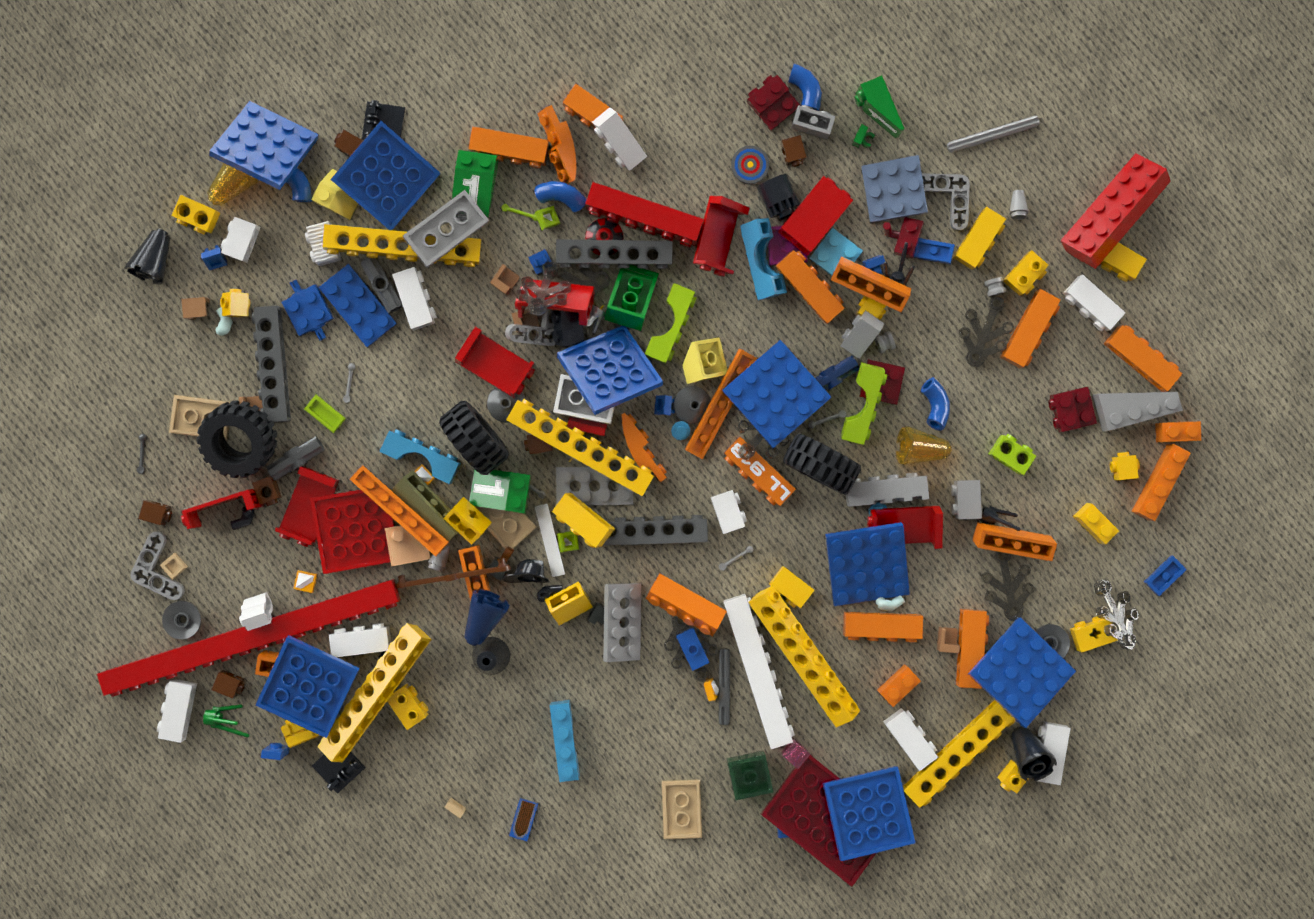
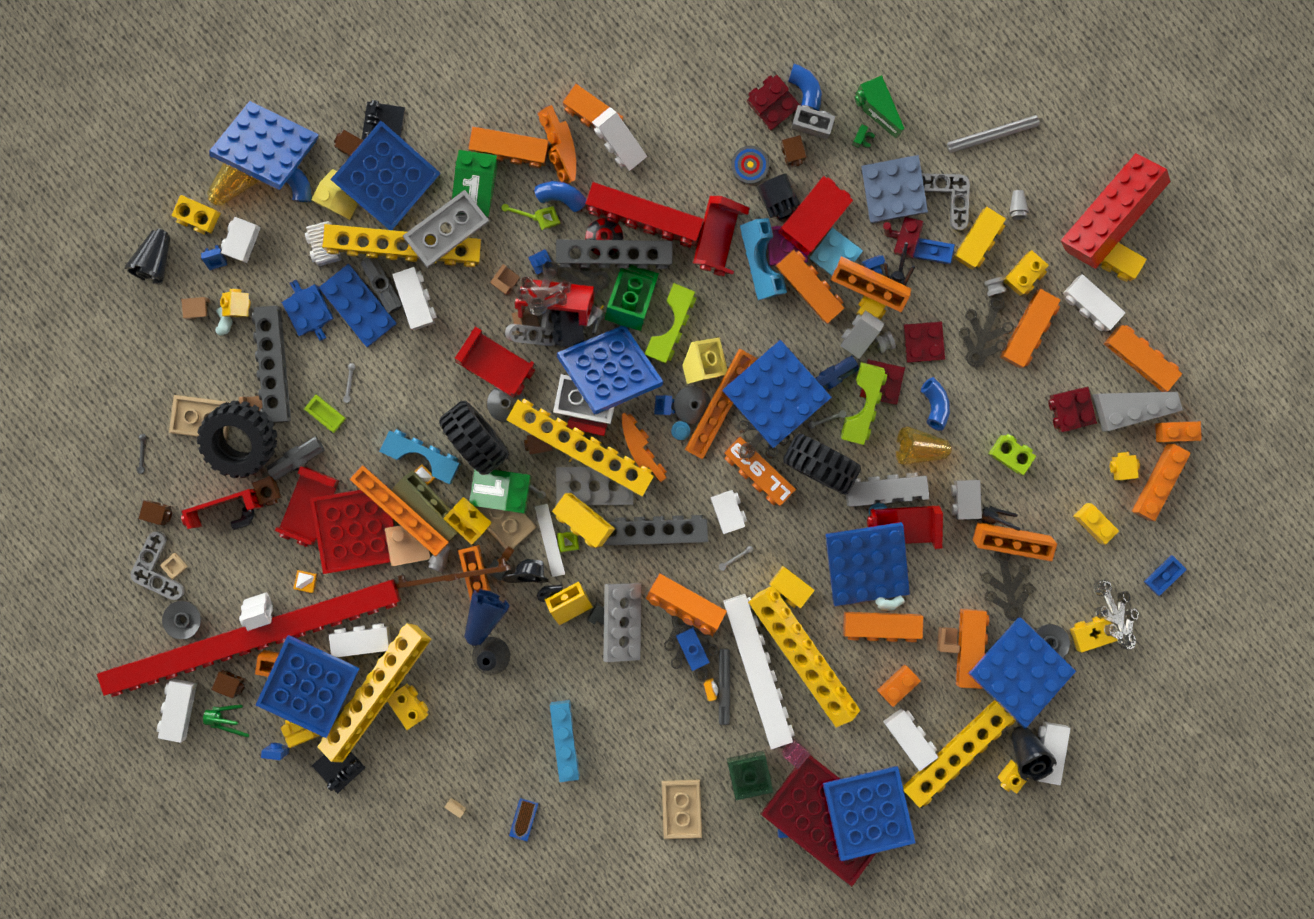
(924, 342): none -> dark red plate

